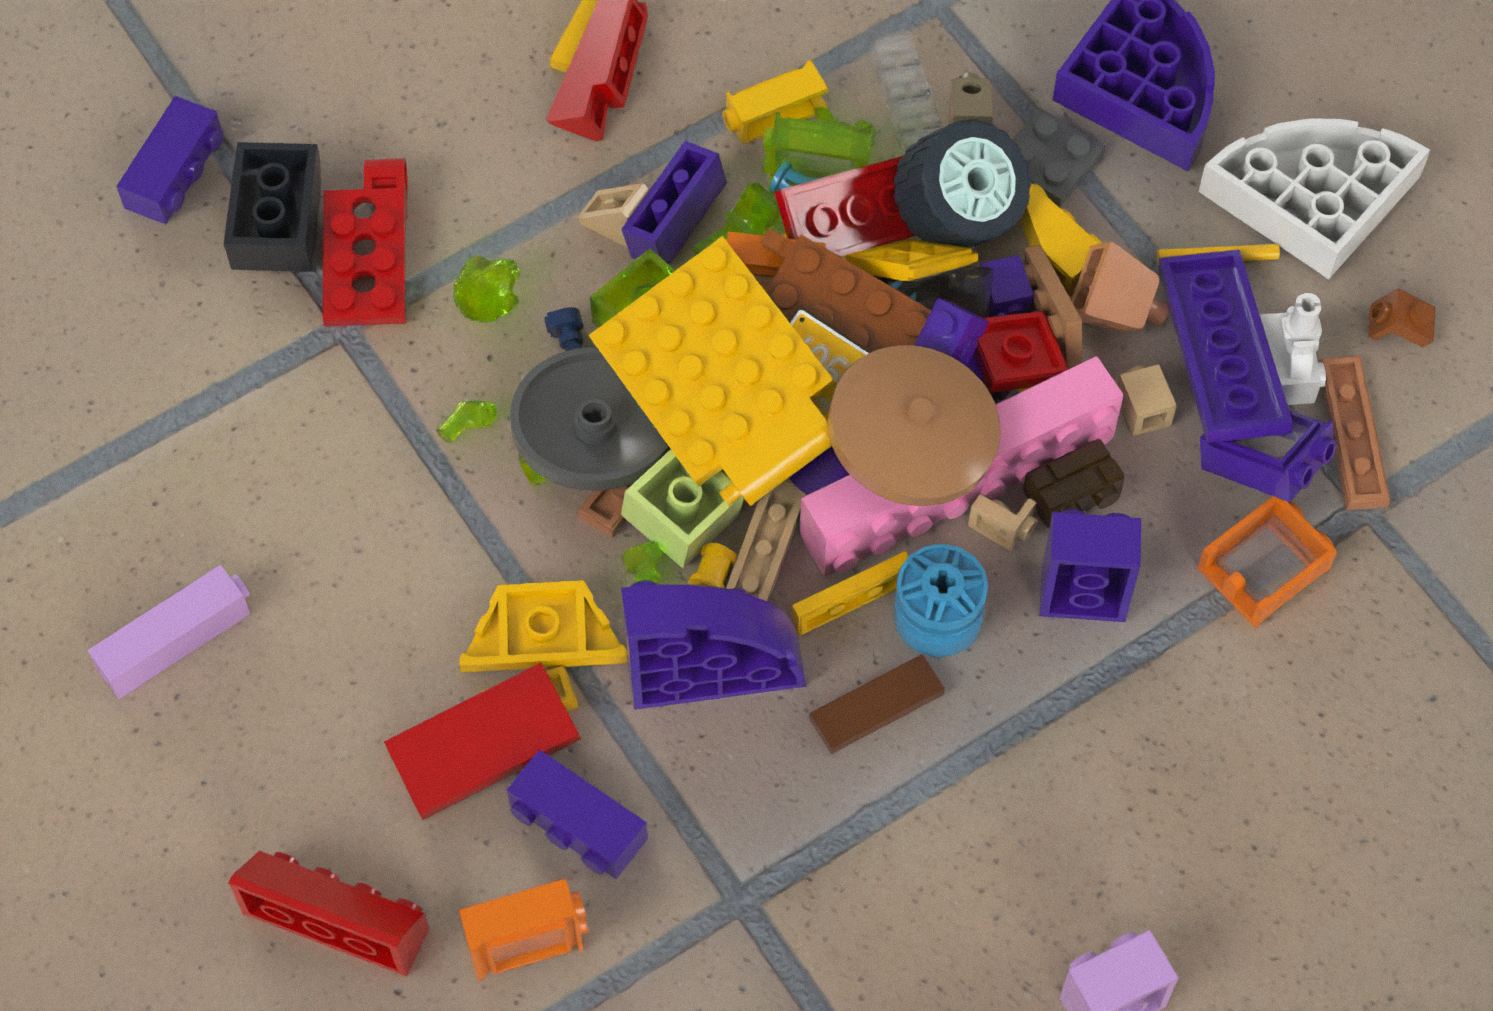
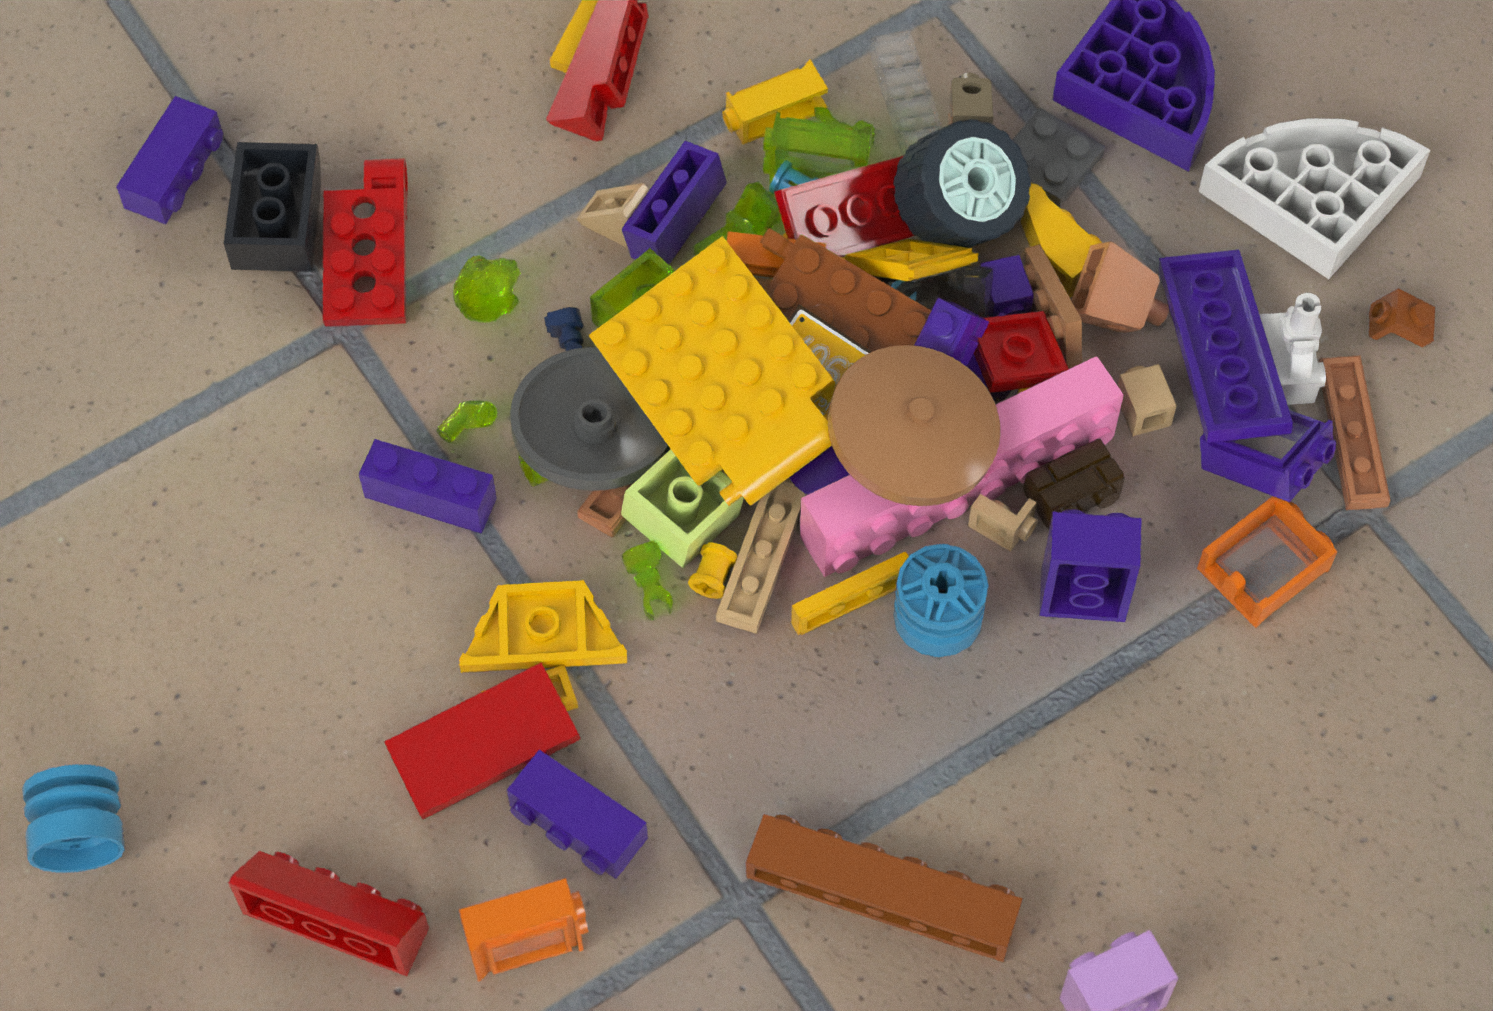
(73, 818): none -> dark azure wheel
(170, 631): lavender brick -> none
(428, 486): none -> dark purple brick
(706, 644): dark purple brick -> none
(876, 703): reddish brown tile -> none
(883, 886): none -> dark orange brick
(1248, 252): yellow bar -> none

